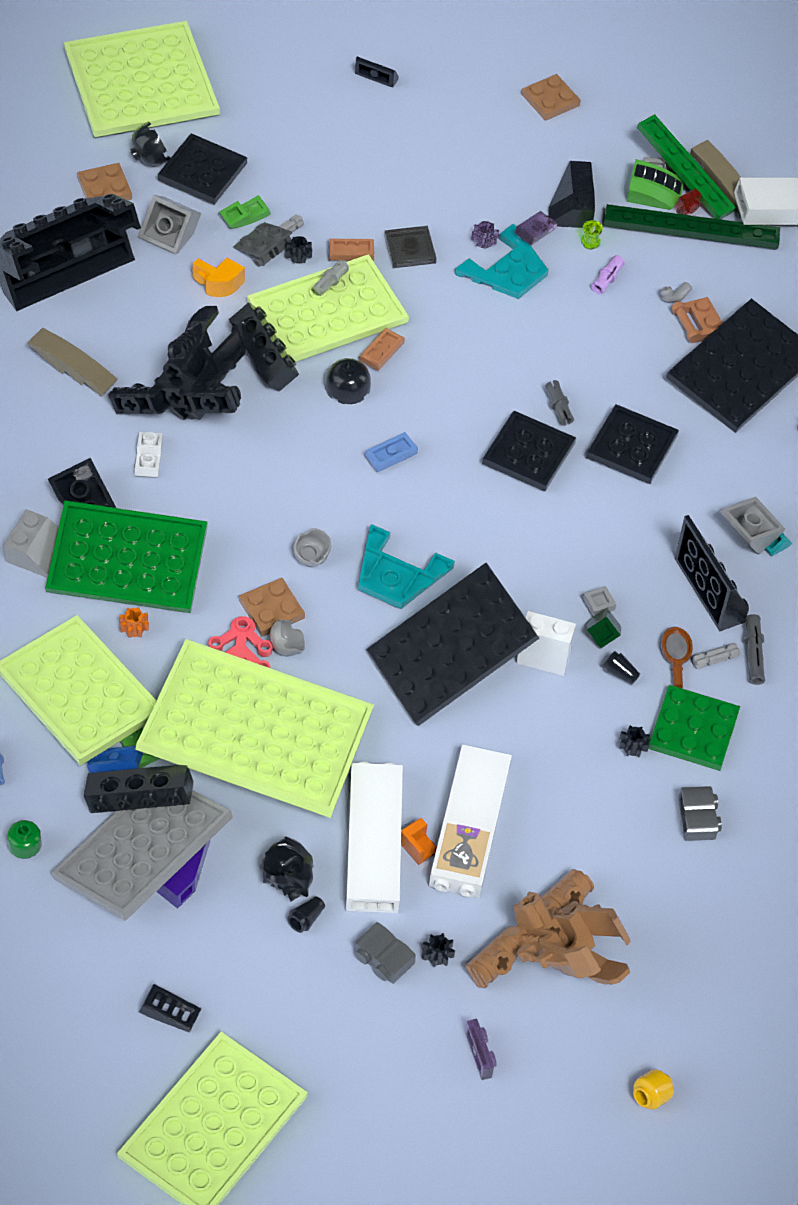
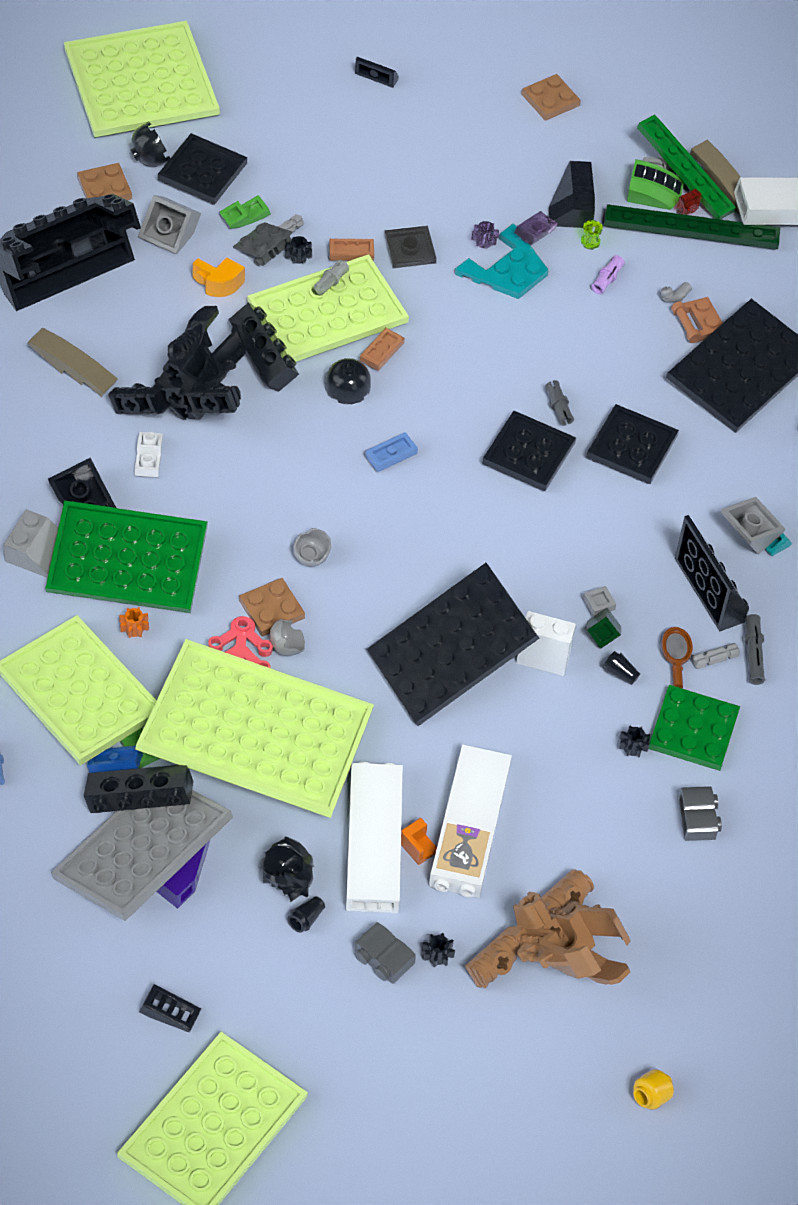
(24, 839): green head -> none
(394, 579): teal wing -> none
(477, 1040): clear purple plate -> none

